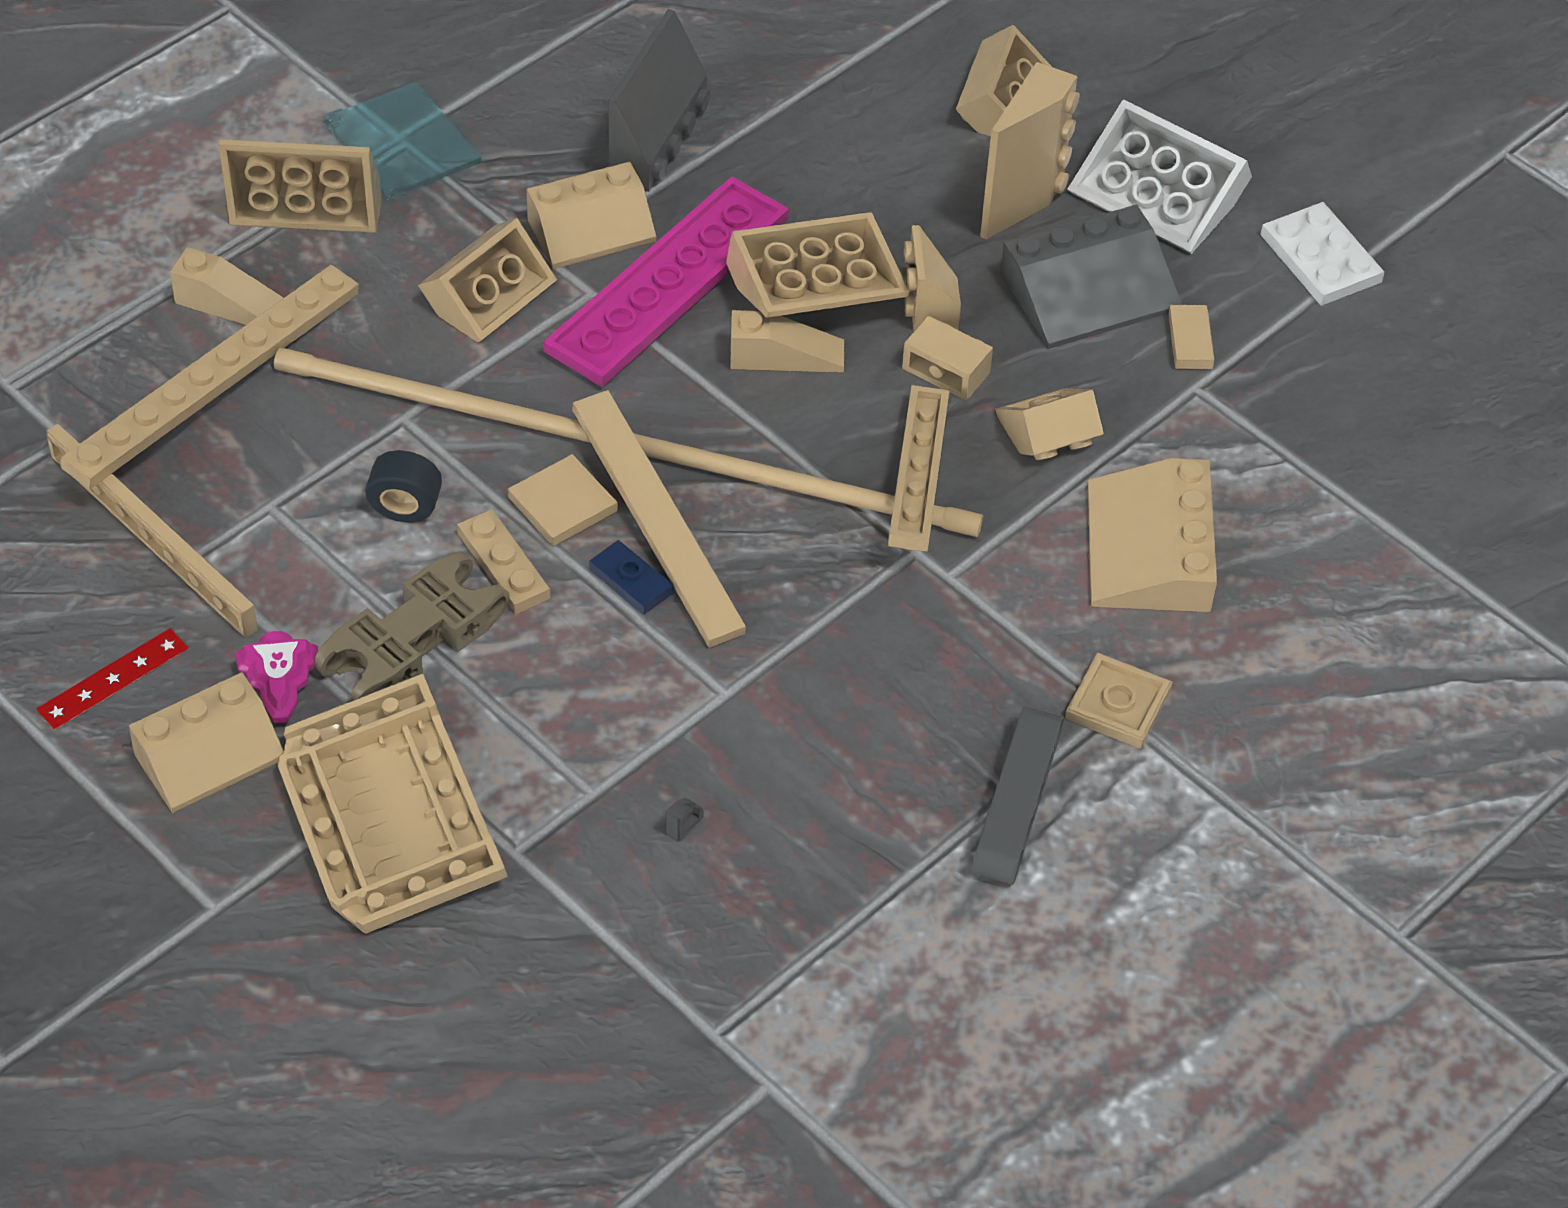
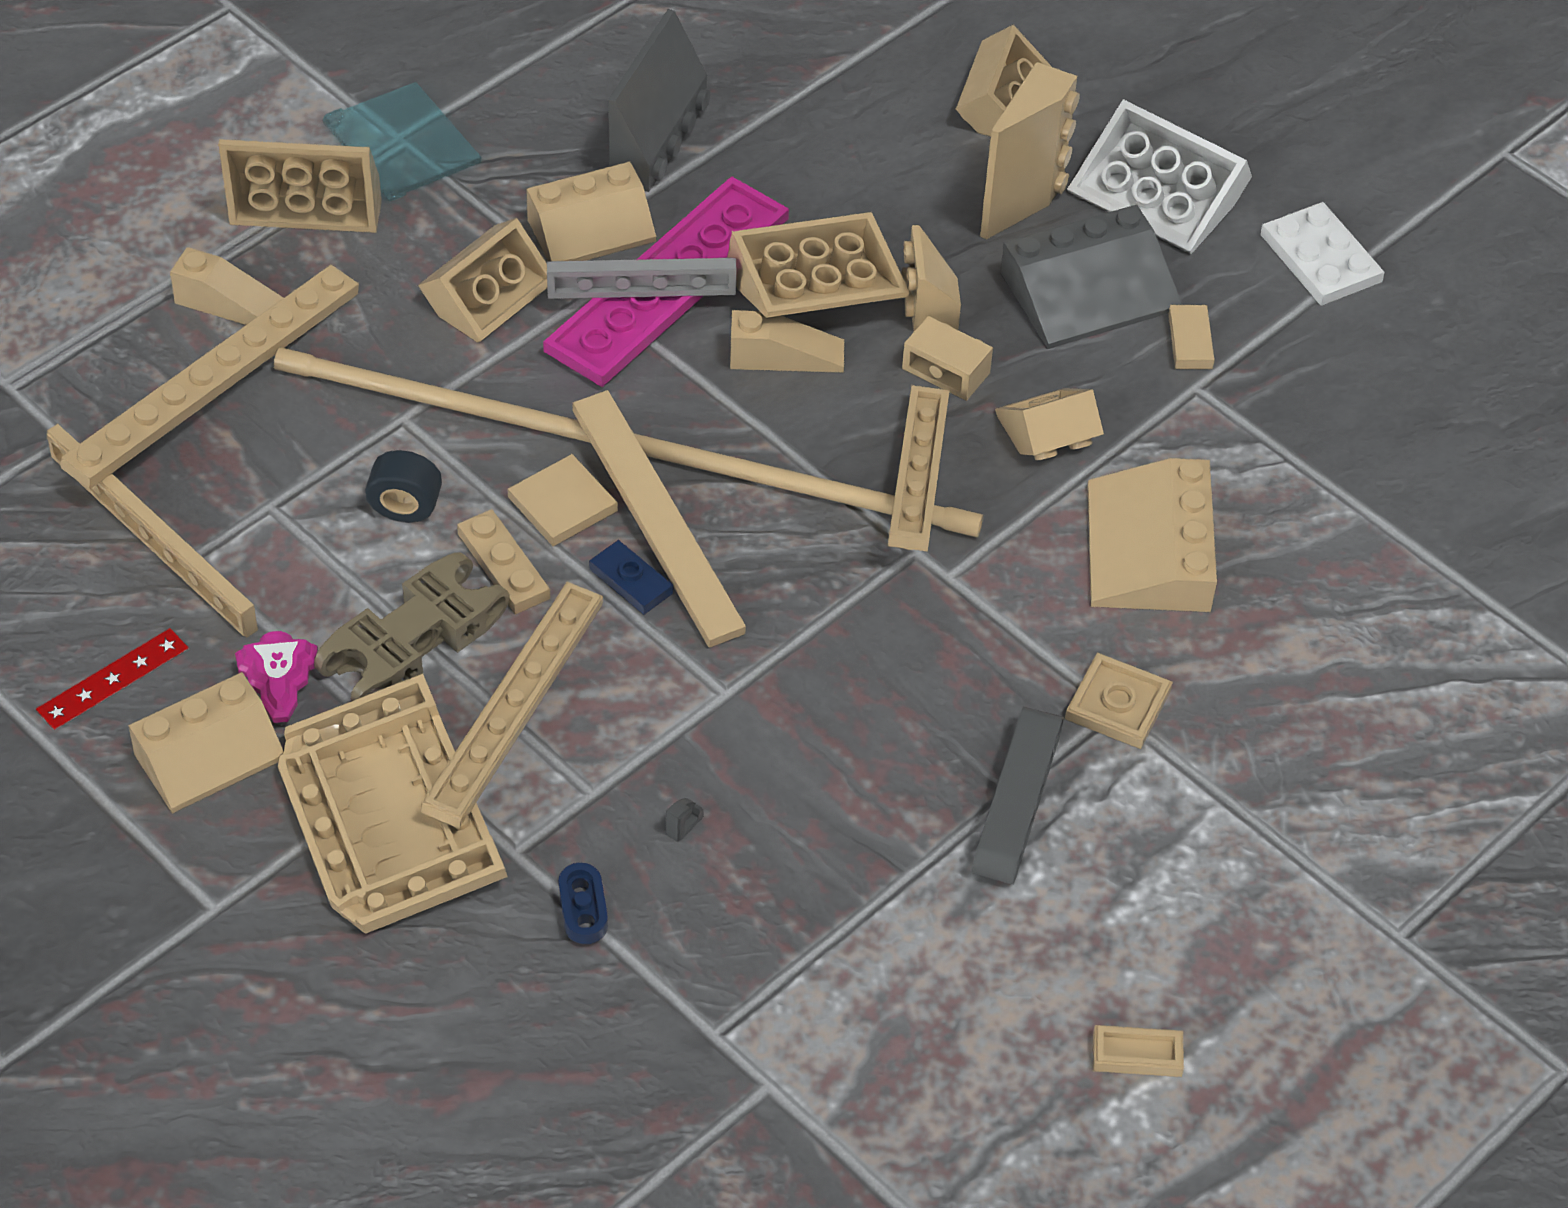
(511, 705): none -> tan tile
(583, 906): none -> dark blue plate
(641, 278): none -> light grey plate
(1138, 1051): none -> tan tile

